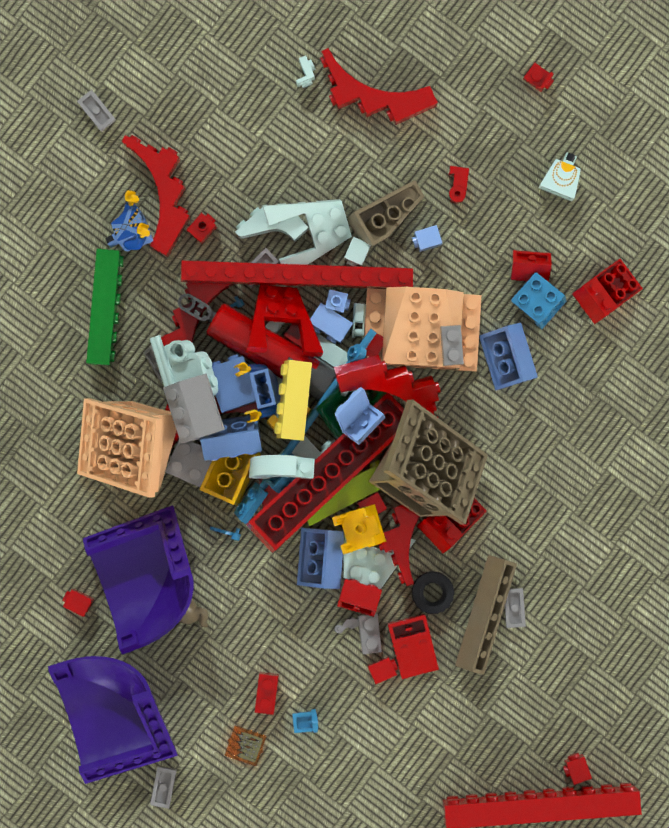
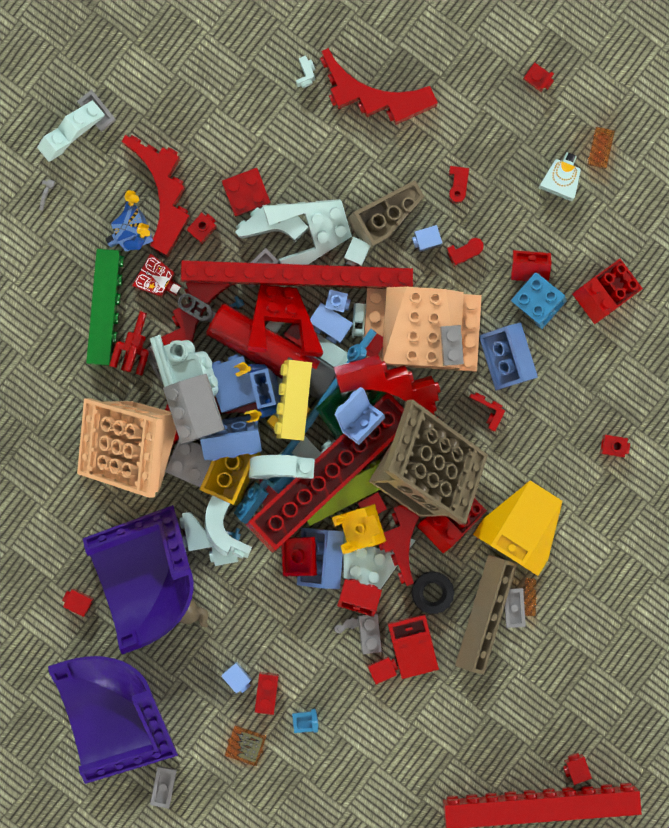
(49, 185): none -> light grey piece
(70, 129): none -> light aqua arch
(133, 346): none -> red plant
(156, 278): none -> red torso
(197, 539): none -> light aqua arch
(216, 532): none -> light aqua arch
(237, 678): none -> light blue brick
(246, 192): none -> red plate
(299, 556): none -> red plate
(466, 252): none -> red leg
(493, 419): none -> red bracket
(523, 526): none -> yellow wedge
(530, 597): none -> clear orange axle
(600, 147): none -> clear orange plate
(614, 446): none -> red brick

